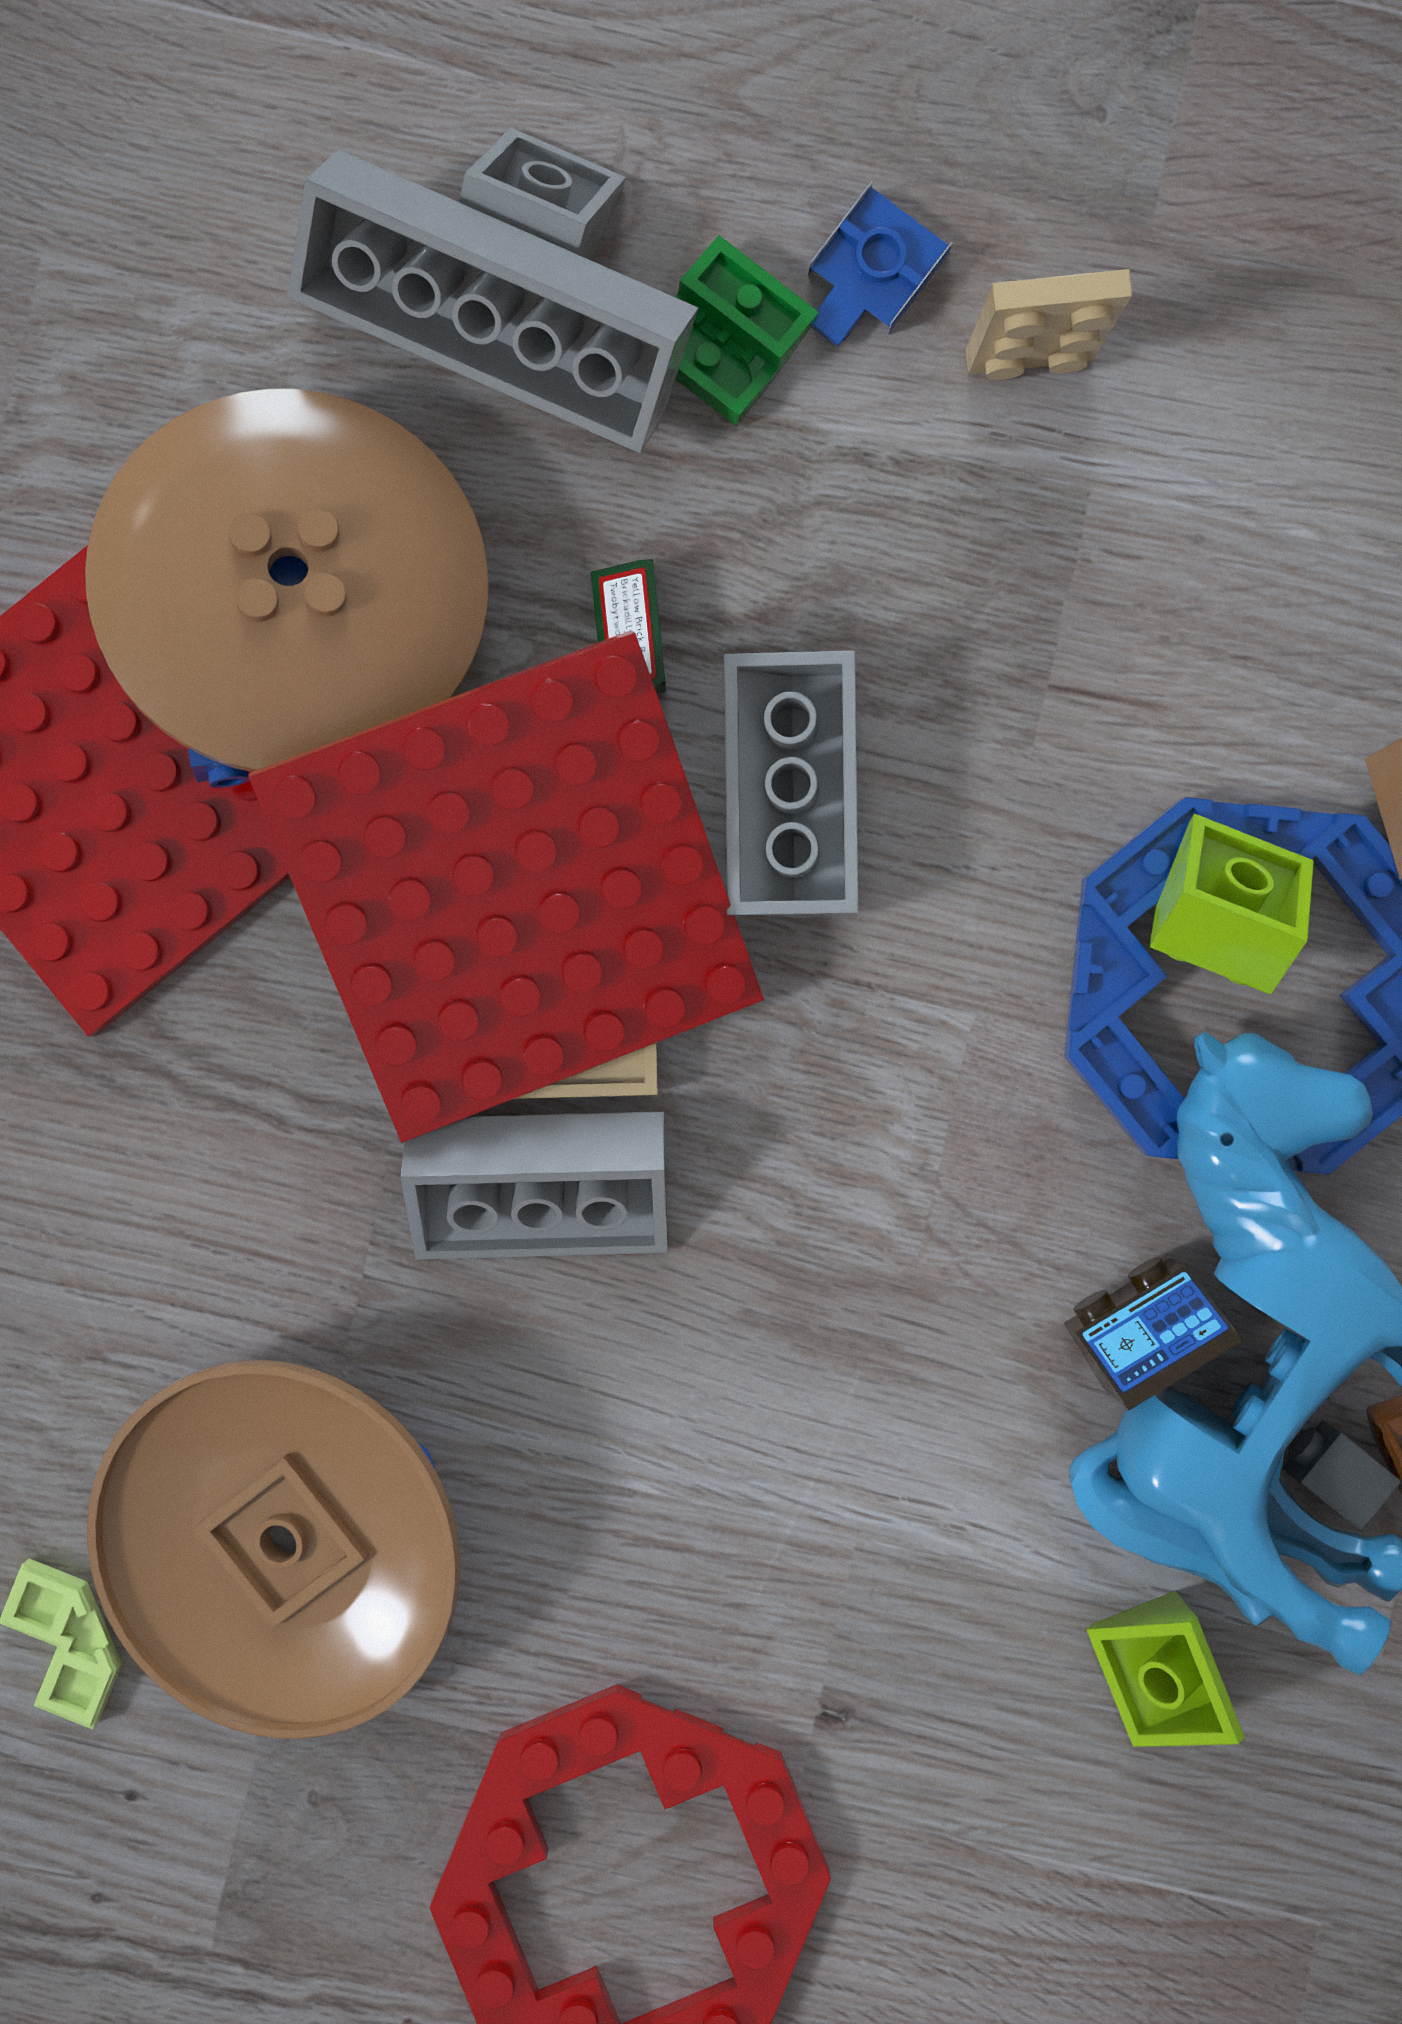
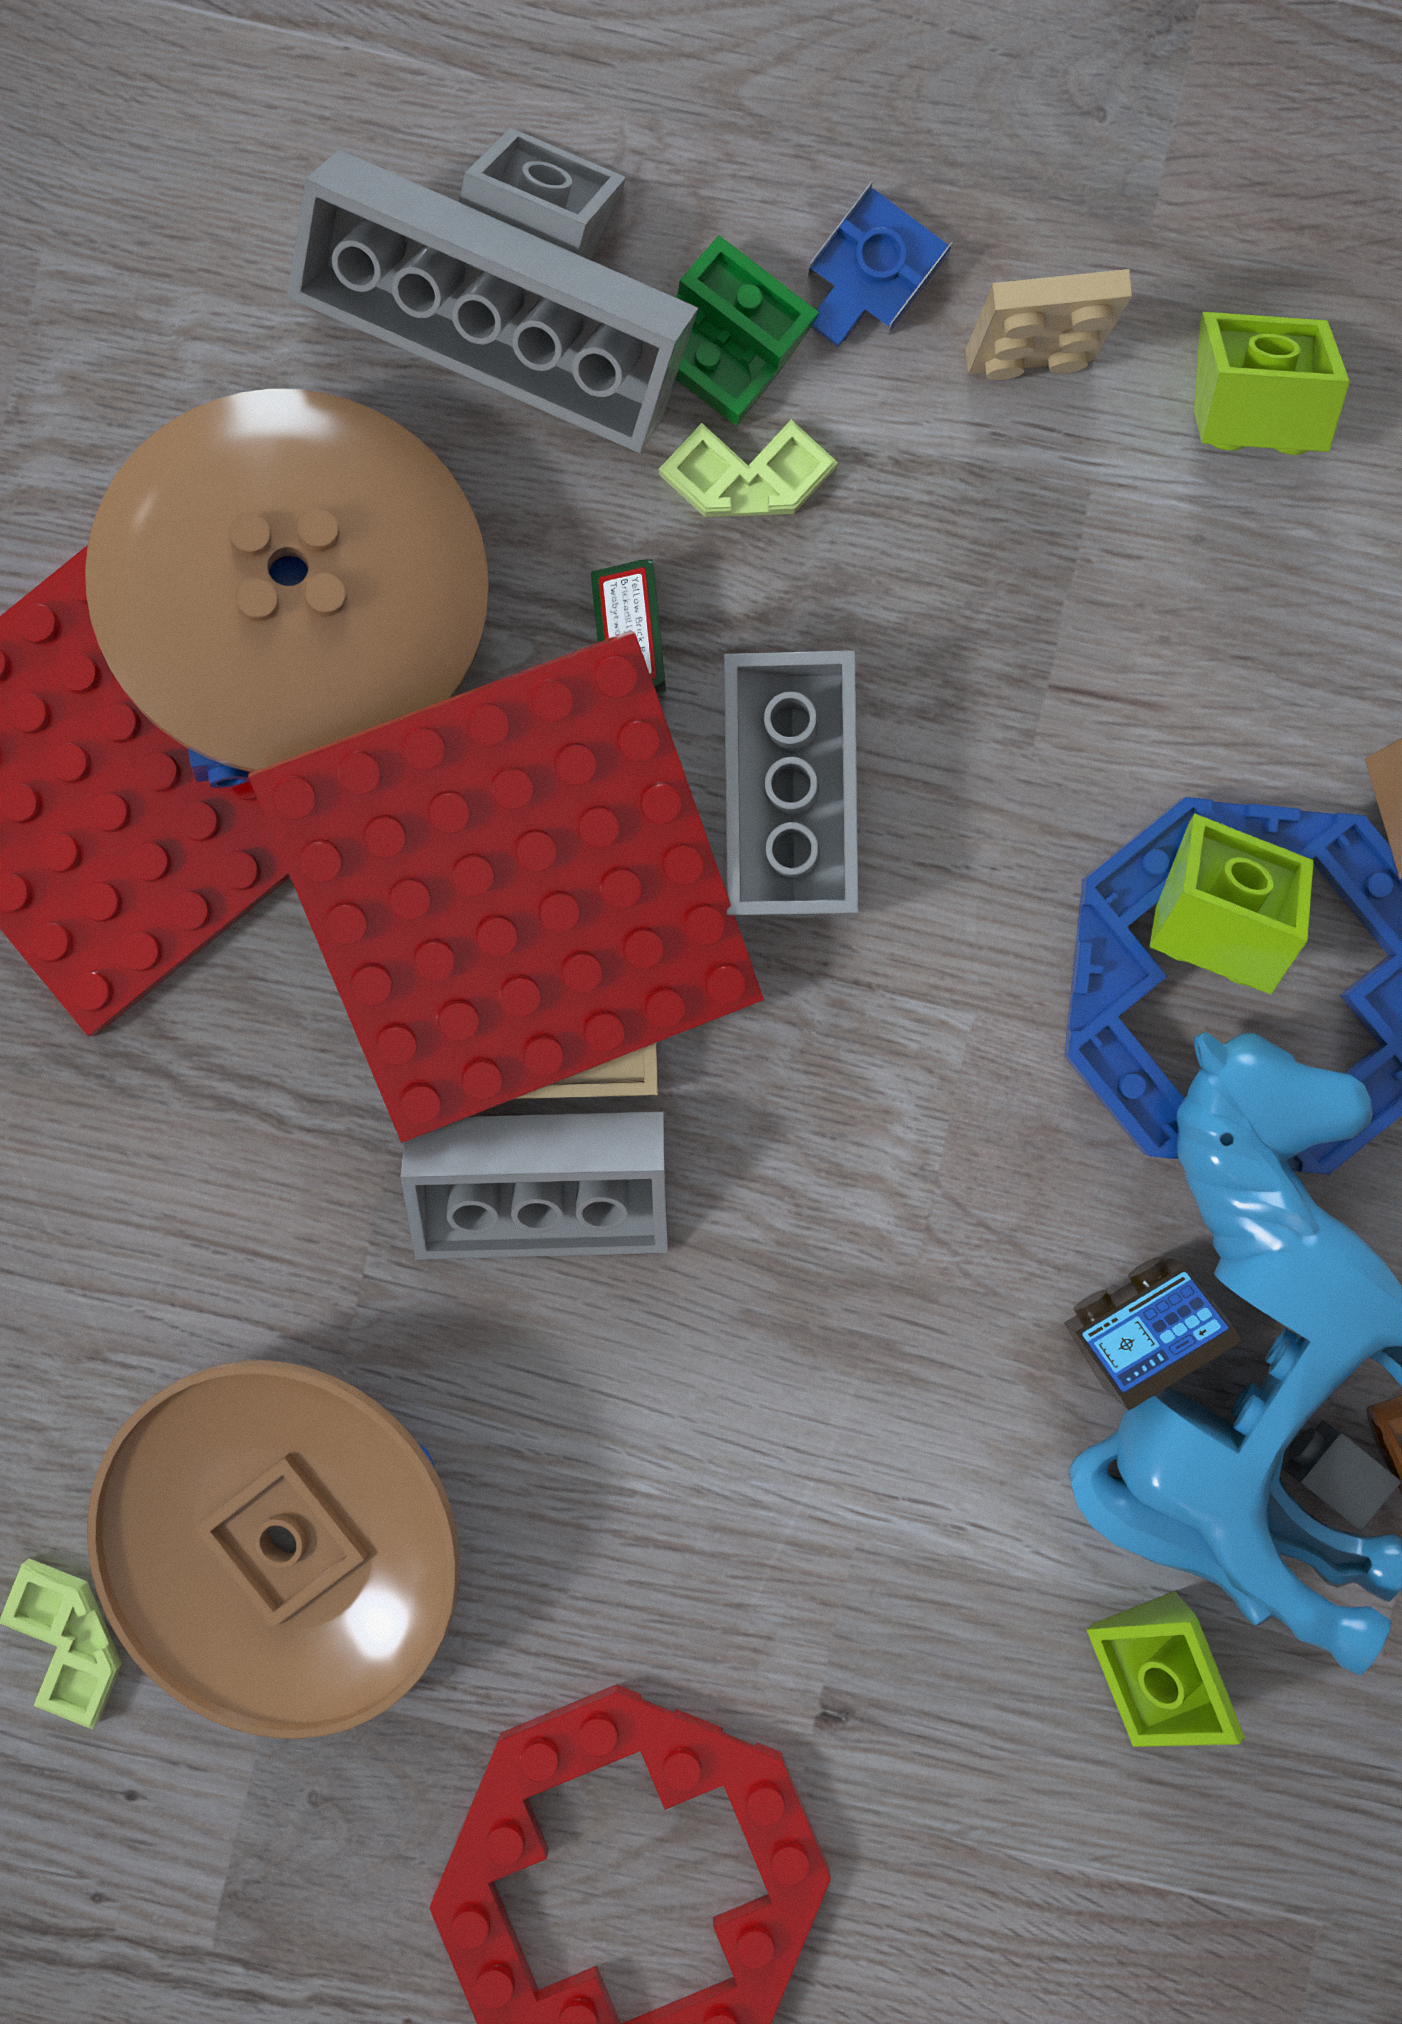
(725, 486): none -> yellowish green tile
(1268, 383): none -> lime slope

